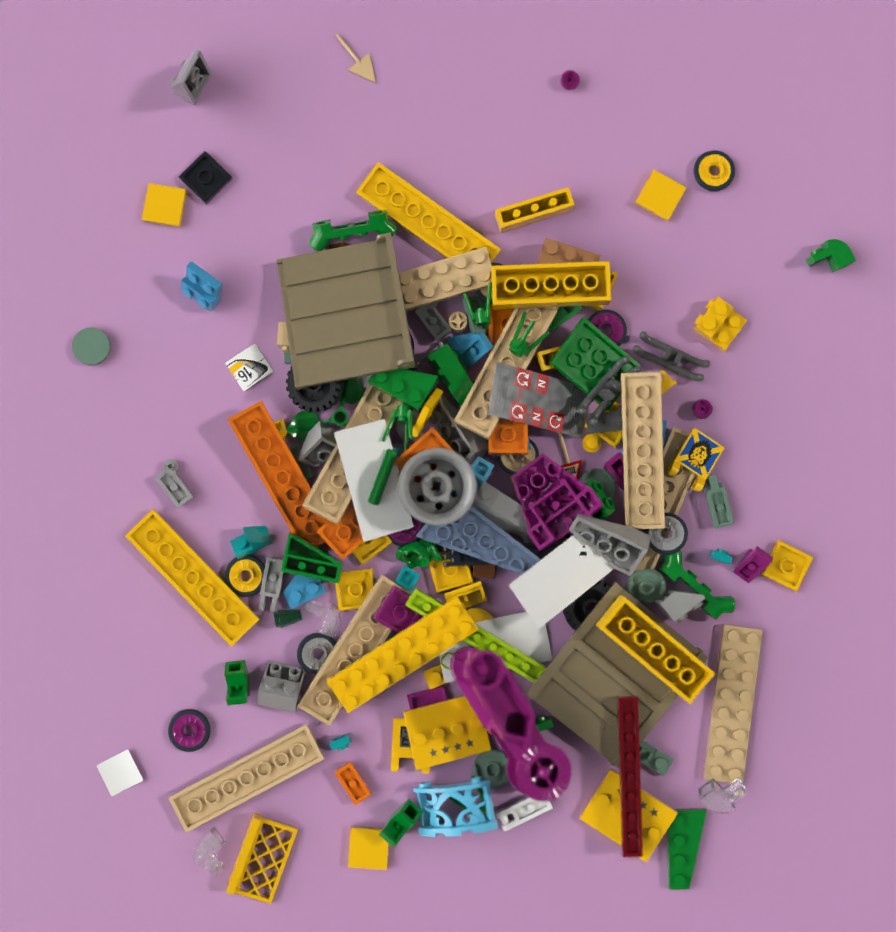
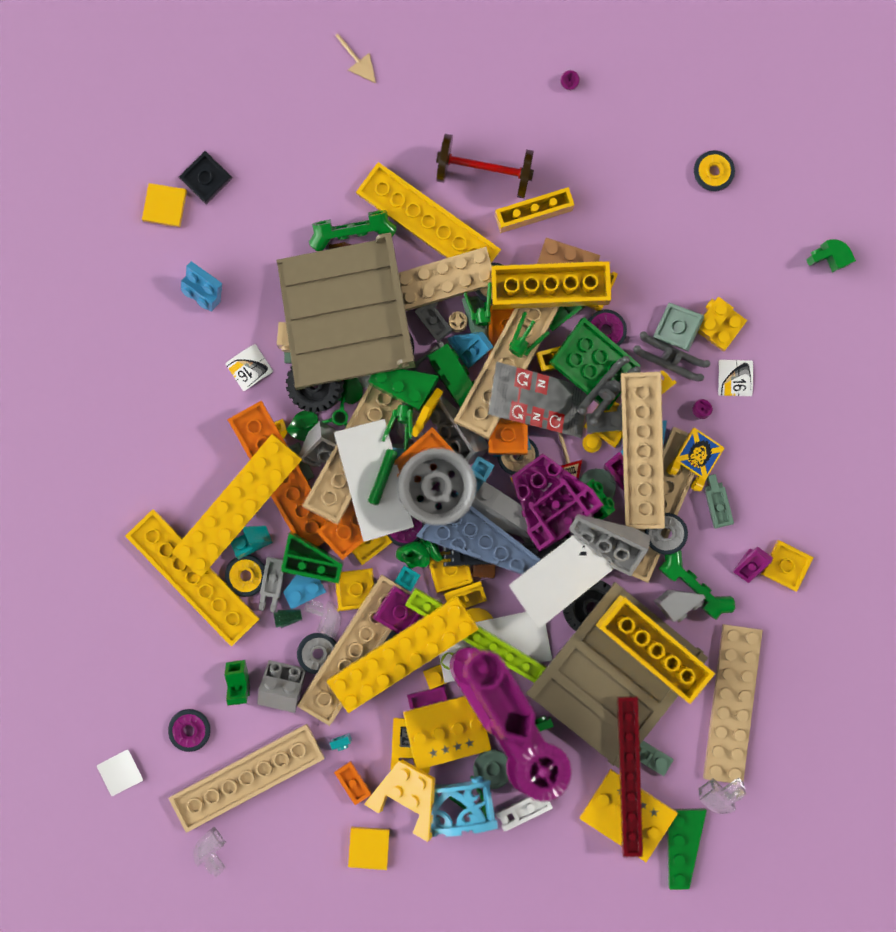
(91, 346): sand green tile -> none
(173, 485): light grey hinge -> none
(192, 77): light grey slope -> none
(236, 505): none -> yellow plate
(245, 854): yellow fence -> none
(400, 822): green brick -> none
(410, 788): none -> yellow wing
(445, 158): none -> dark brown piece
(646, 585): sand green tile -> none
(660, 195): yellow tile -> none
(678, 326): none -> sand green tile
(720, 555): teal plate -> none
(735, 378): none -> sticker

